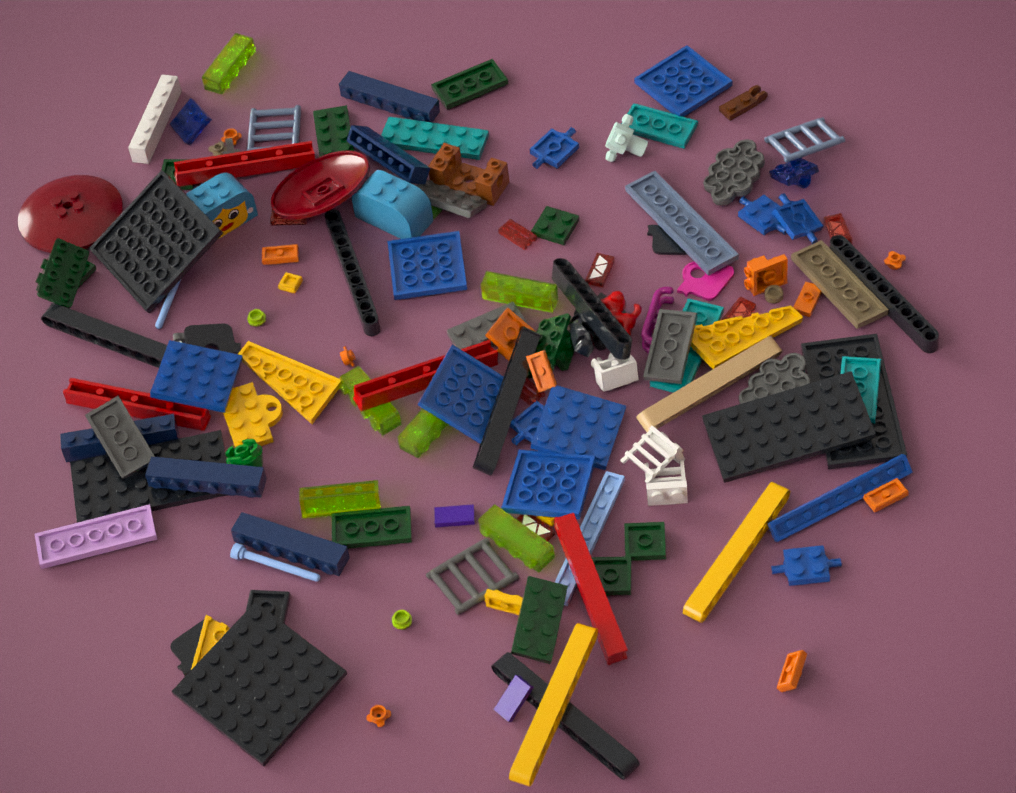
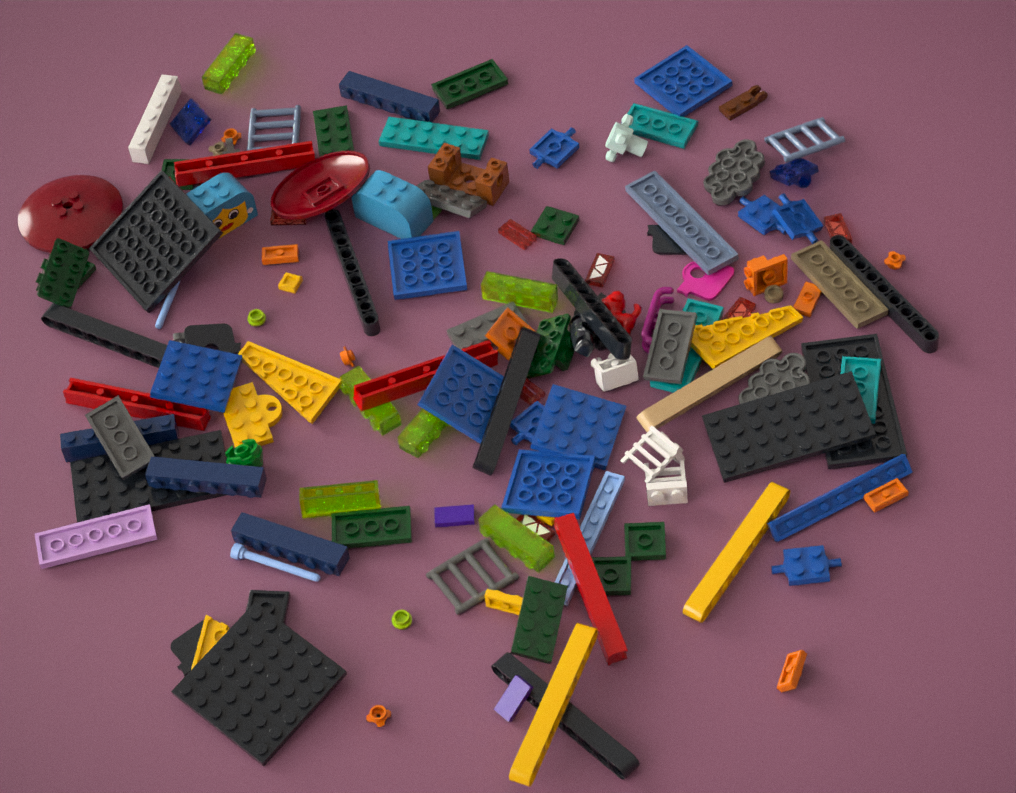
(388, 154): dark blue brick -> none
(541, 371): orange plate -> none

